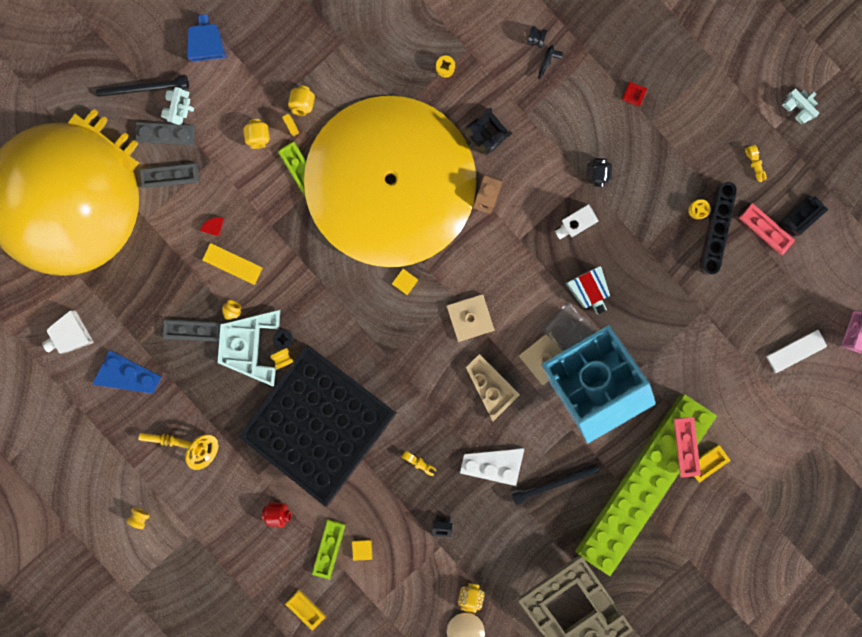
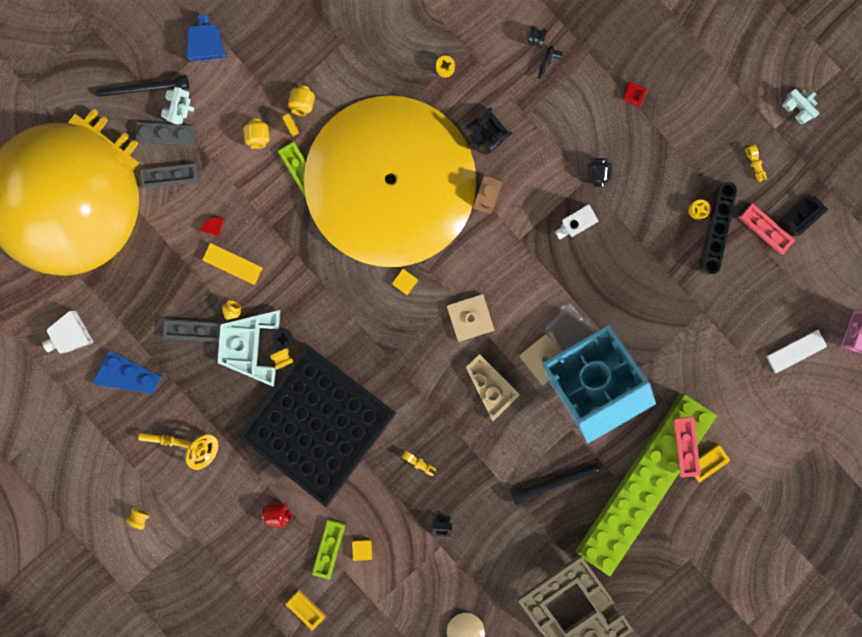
(471, 598): yellow head -> none
(494, 465): white wing -> none
(590, 289): torso -> none

